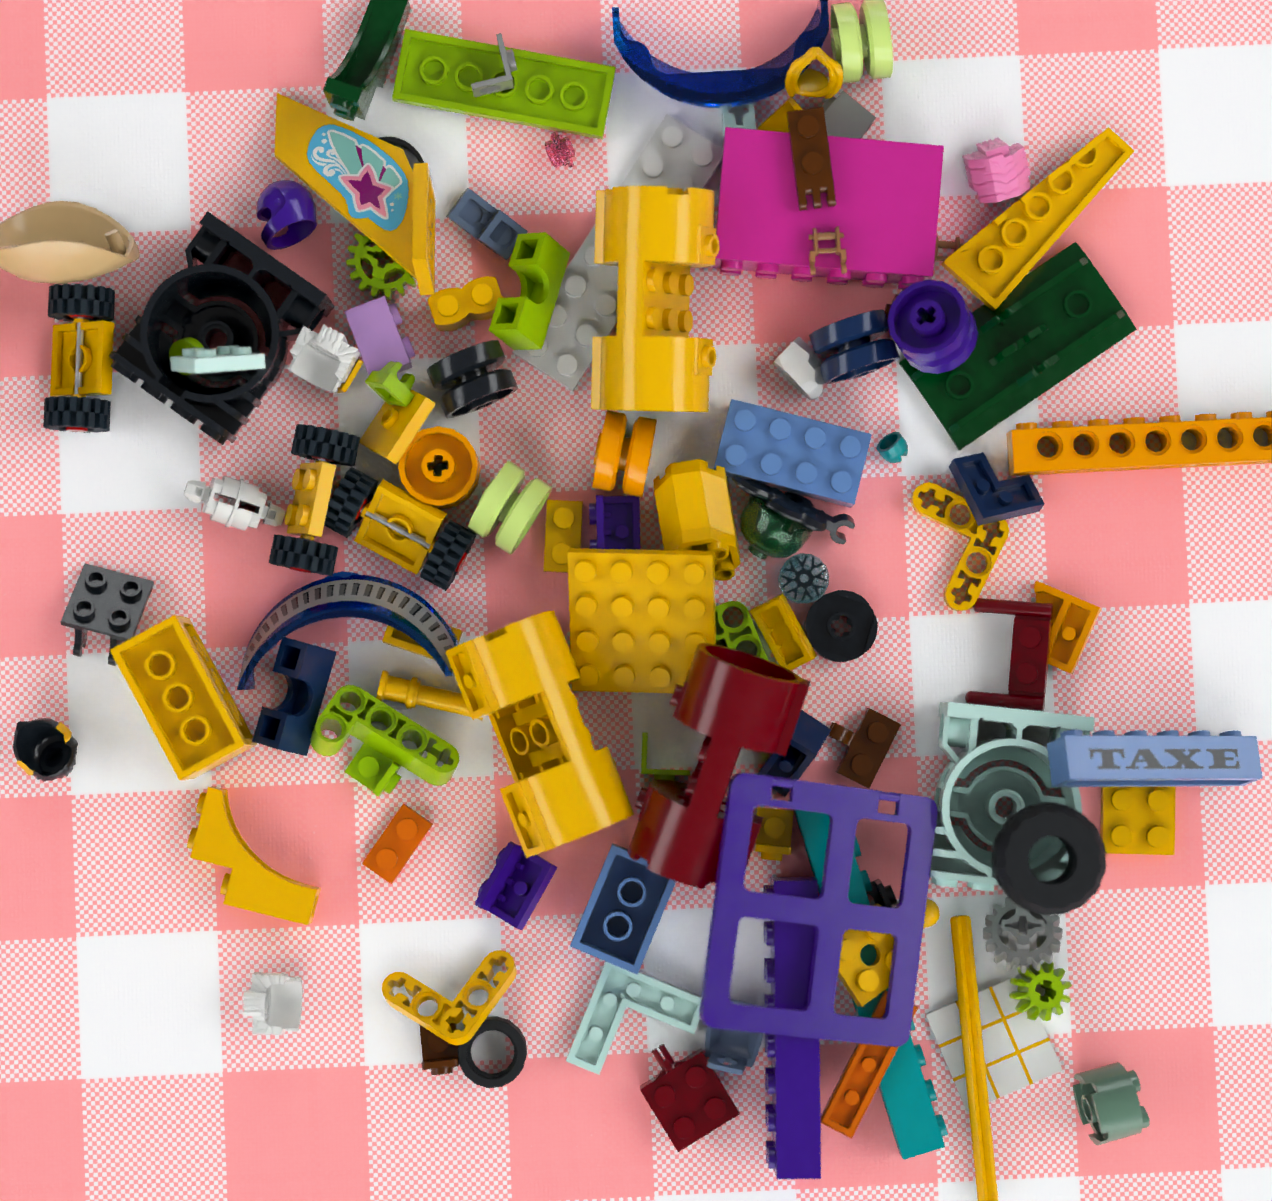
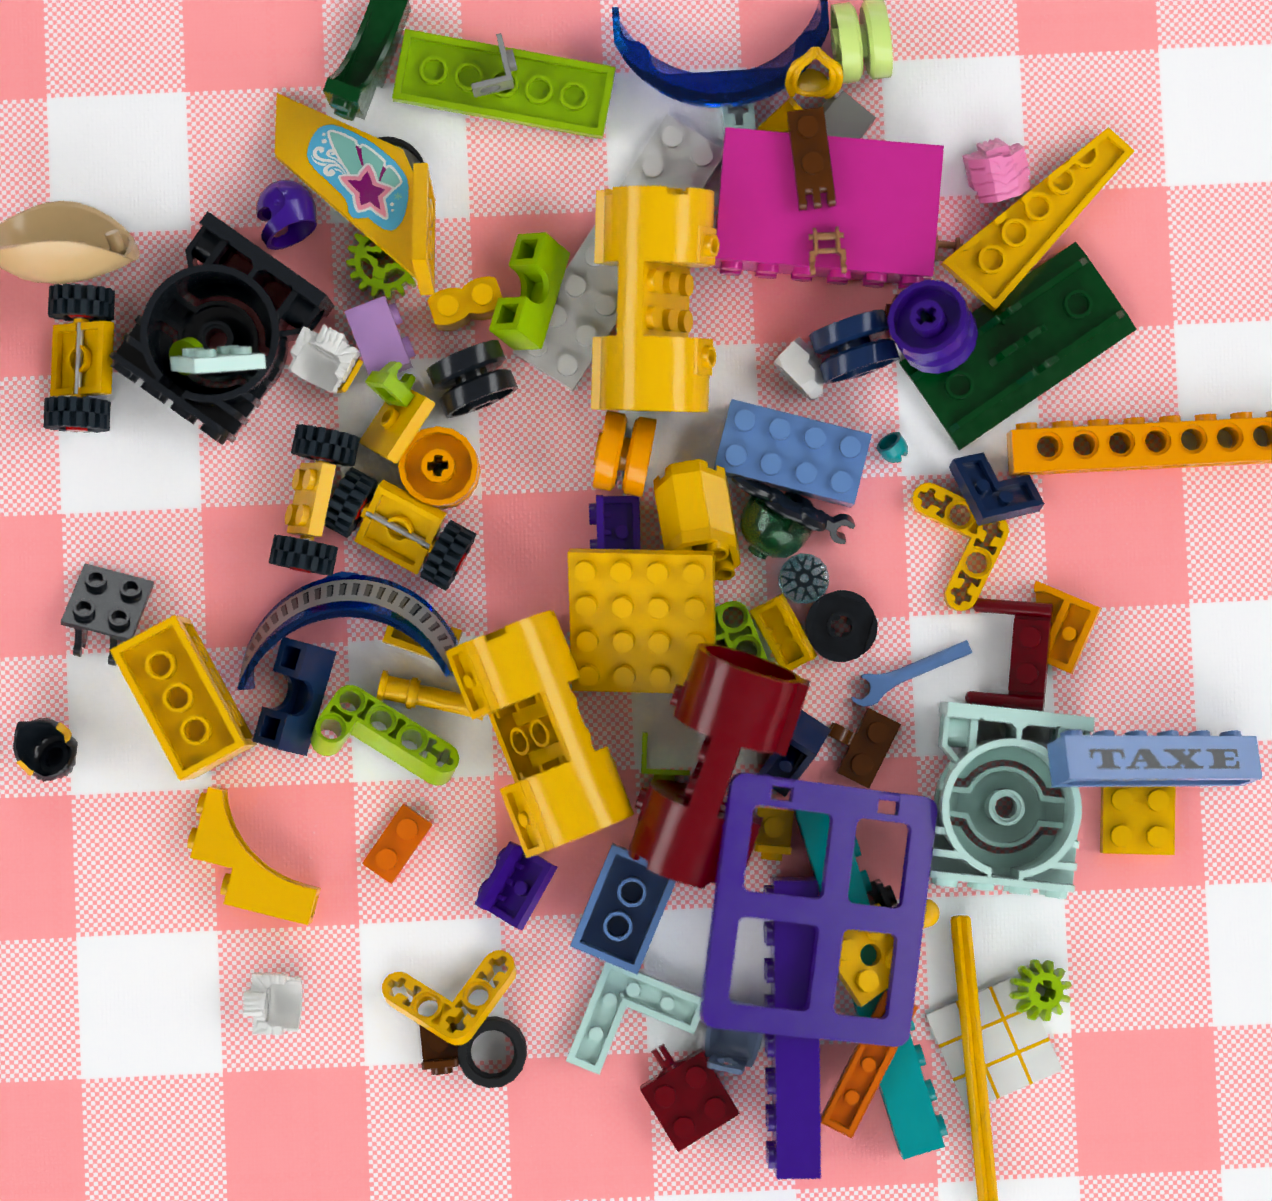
(238, 492): white piece -> none
(374, 770): lime bracket -> none
(485, 223): sand blue slope -> none
(505, 505): yellowish green wheel -> none
(560, 151): clear pink plate -> none
(561, 533): yellow plate -> none
(882, 683): none -> medium blue piece
(1016, 949): light grey gear -> none
(1084, 867): black tyre -> none
(1110, 1103): sand green brick -> none

